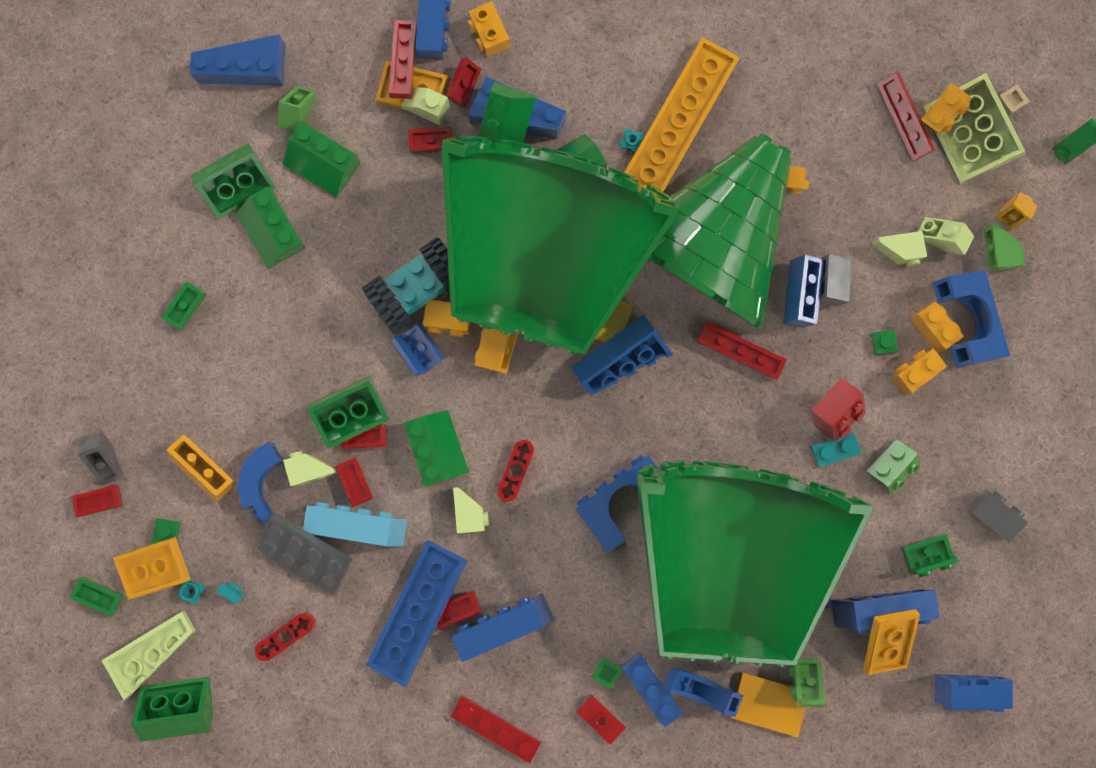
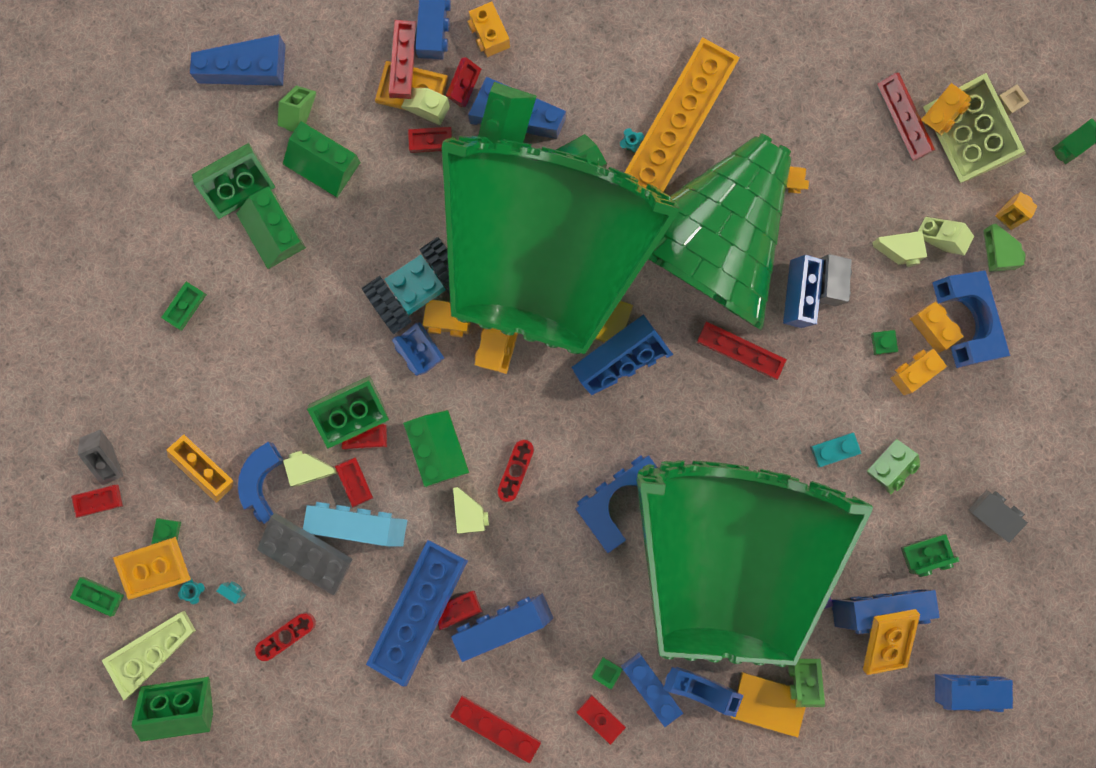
(839, 410): red brick -> none

